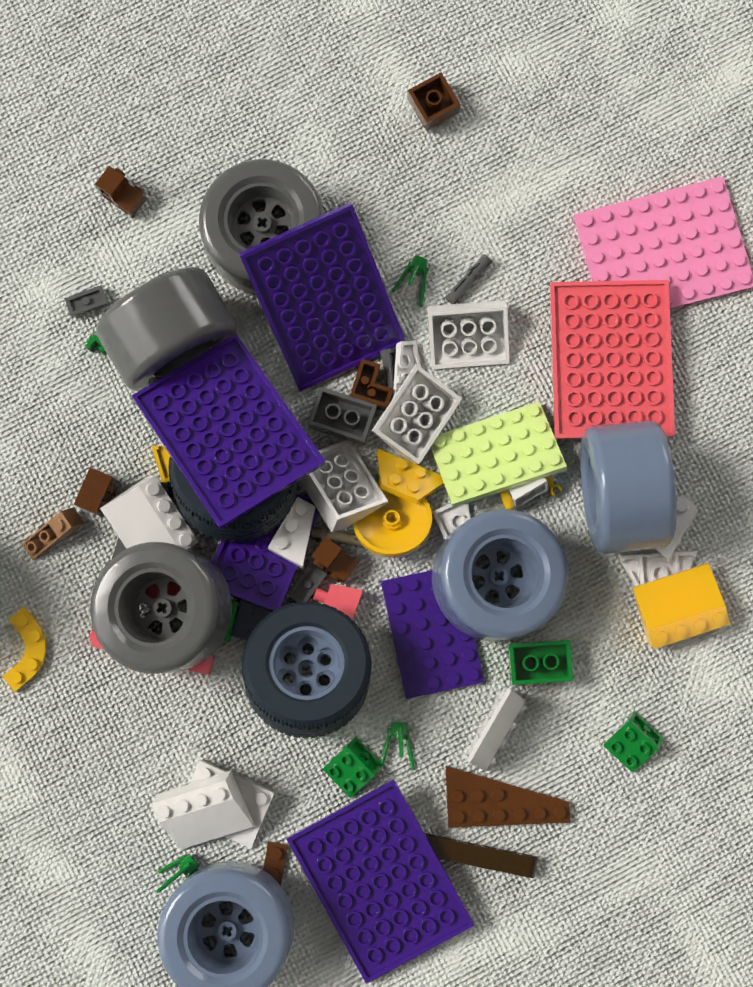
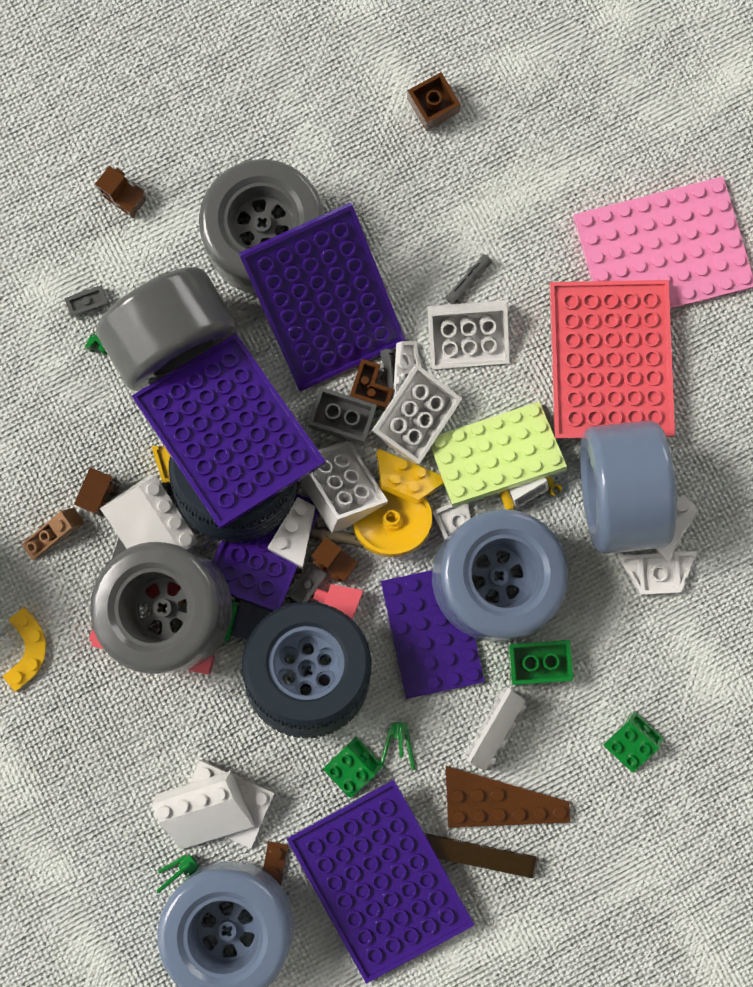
(418, 266): green plant -> none
(680, 606): yellow slope -> none

